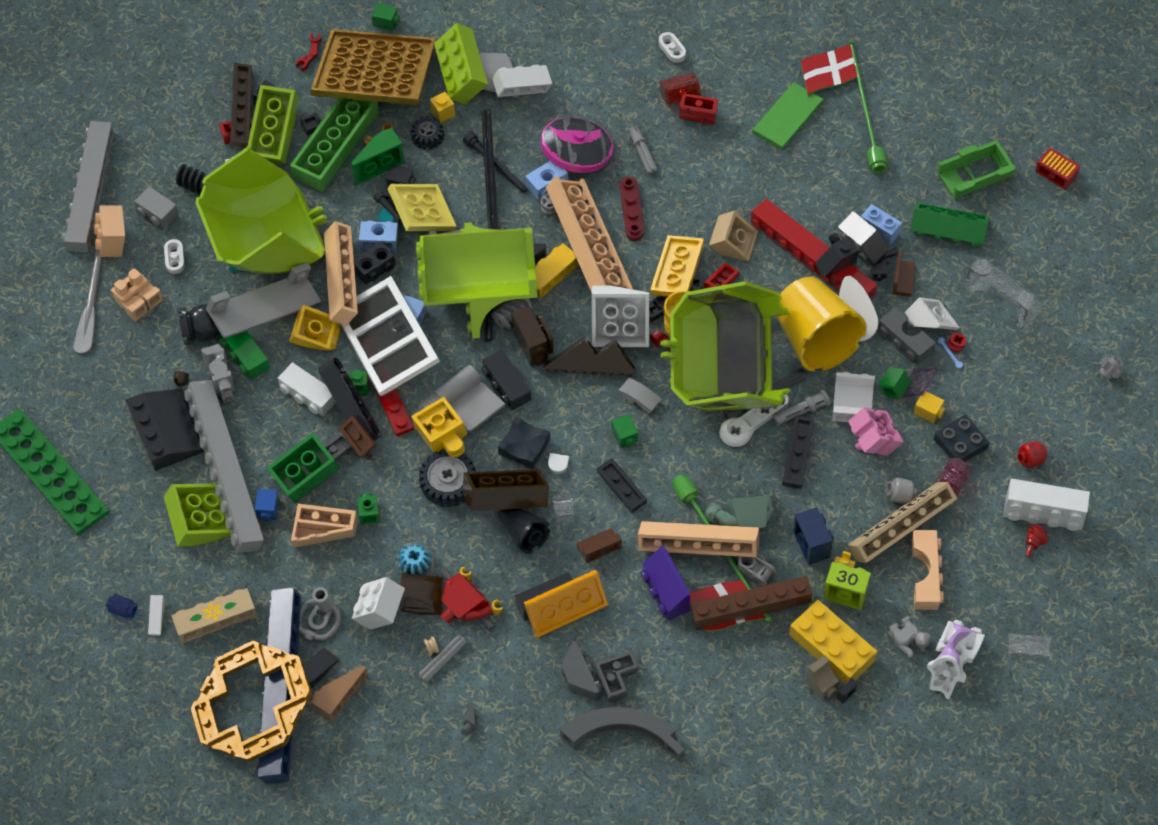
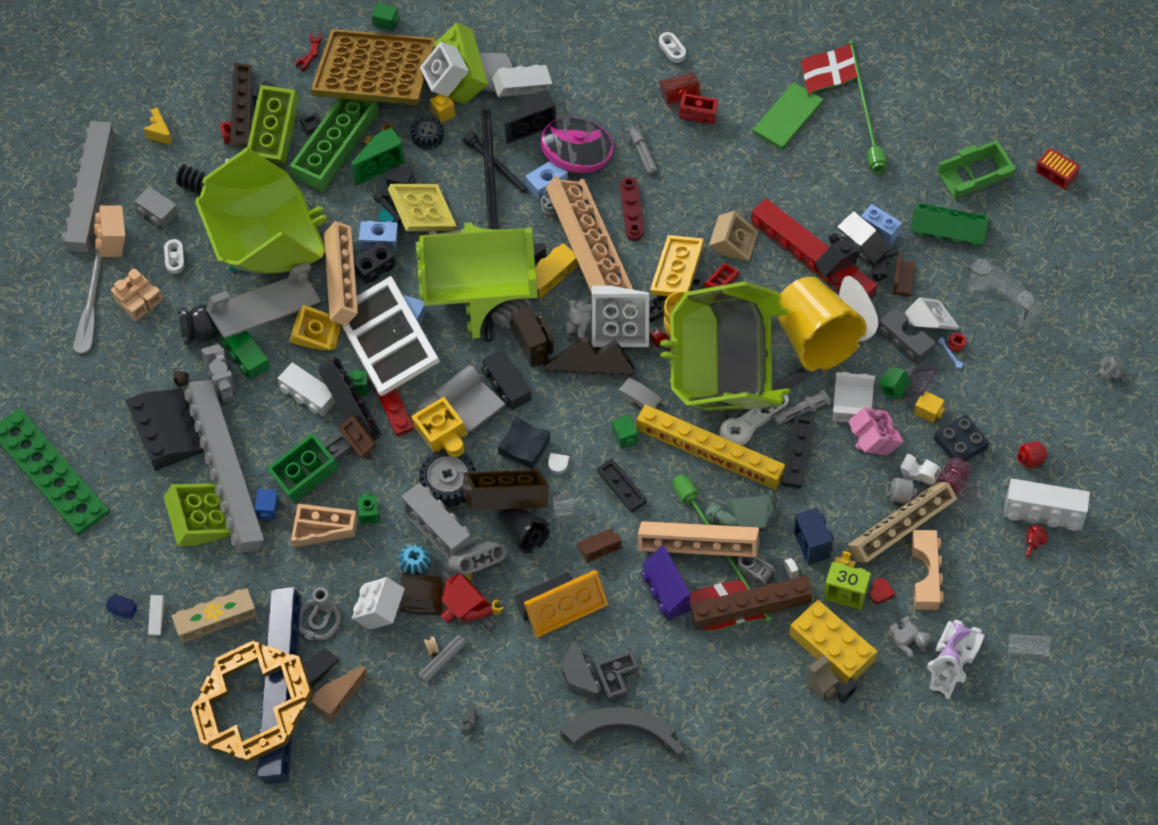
(158, 129): none -> yellow slope
(435, 522): none -> light grey brick
(444, 69): none -> white brick
(468, 556): none -> light grey beam
(530, 116): none -> black slope
(578, 318): none -> light grey animal
(710, 447): none -> yellow brick
(791, 568): none -> white tile
(881, 591): none -> red tile
(926, 473): none -> white leg

